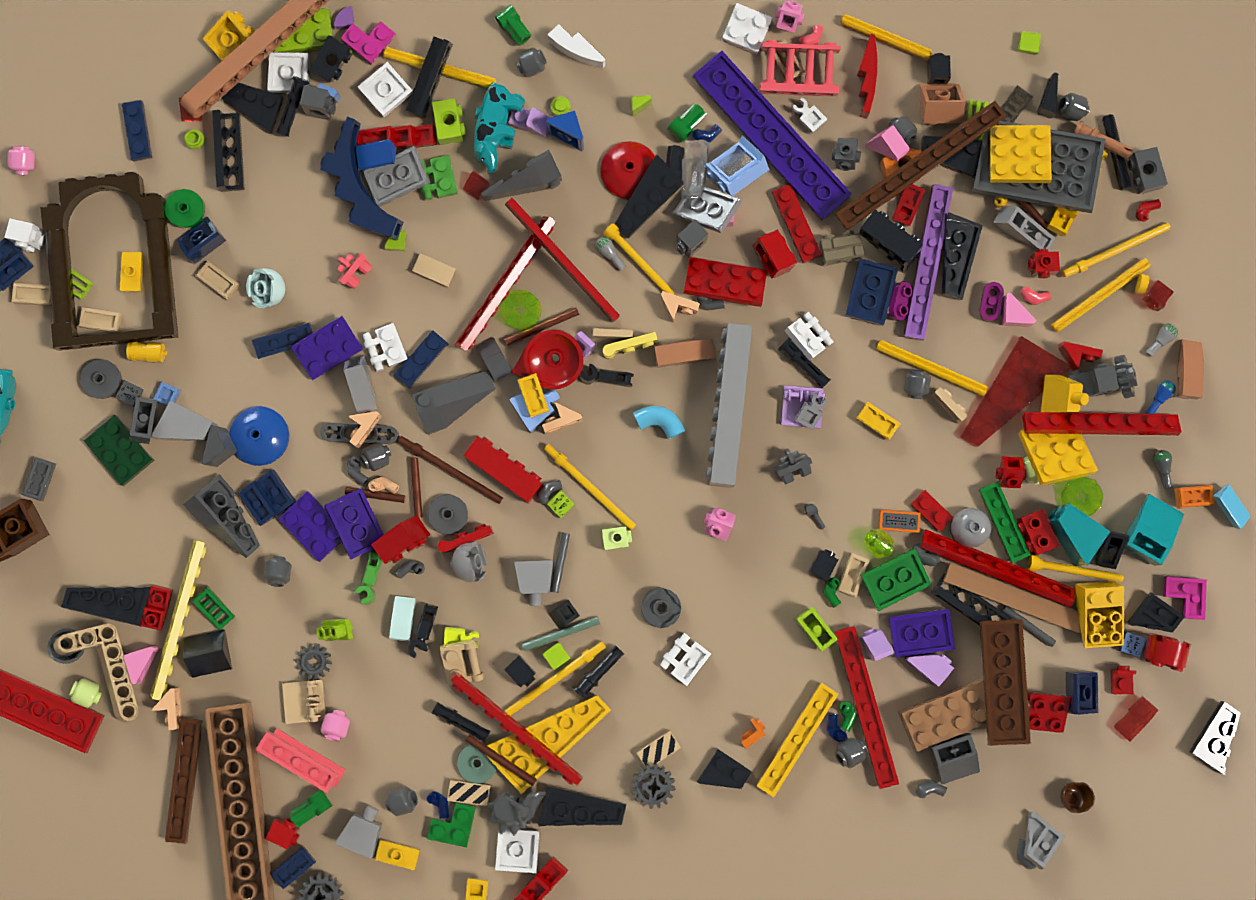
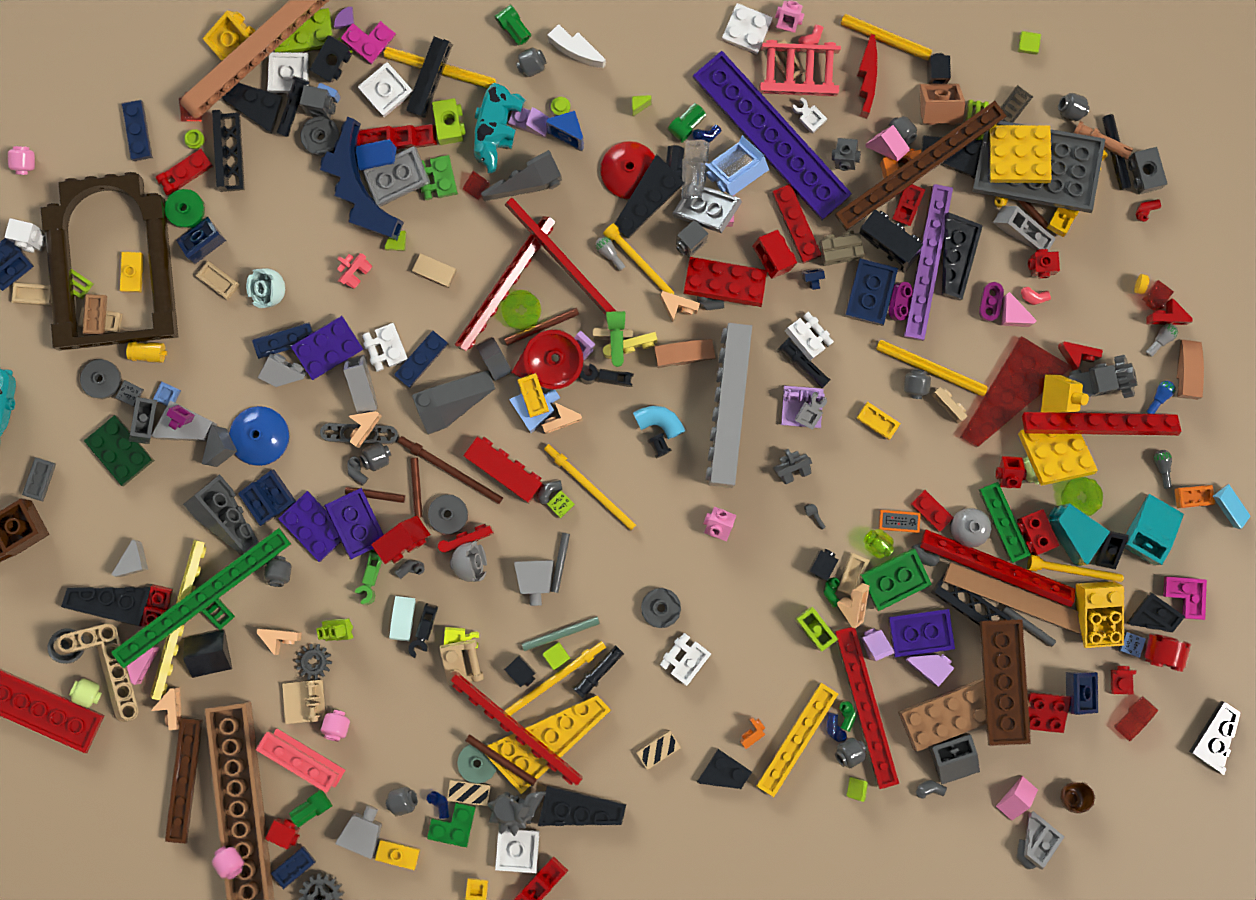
(94, 314): none -> medium nougat plate
(131, 561): none -> light grey slope
(179, 417): none -> magenta tile
(184, 171): none -> red plate
(201, 598): none -> green plate
(227, 862): none -> bright pink head
(273, 637): none -> light nougat slope
(280, 372): none -> light grey slope
(319, 126): none -> dark grey plate
(383, 483): light nougat arm -> none
(461, 722): black pin -> none
(564, 614): pearl dark grey slope -> none
(616, 322): none -> bright green piece
(616, 538): yellowish green brick -> none
(659, 445): none -> black bush
(661, 786): dark grey gear -> none
(813, 277): none -> dark blue tile
(855, 607): none -> light nougat slope
(857, 789): none -> lime slope
(1018, 799): none -> bright pink slope
(1048, 103): black slope -> none
(1083, 265): yellow bar -> none
(1100, 295): yellow axle -> none
(1173, 315): none -> red slope

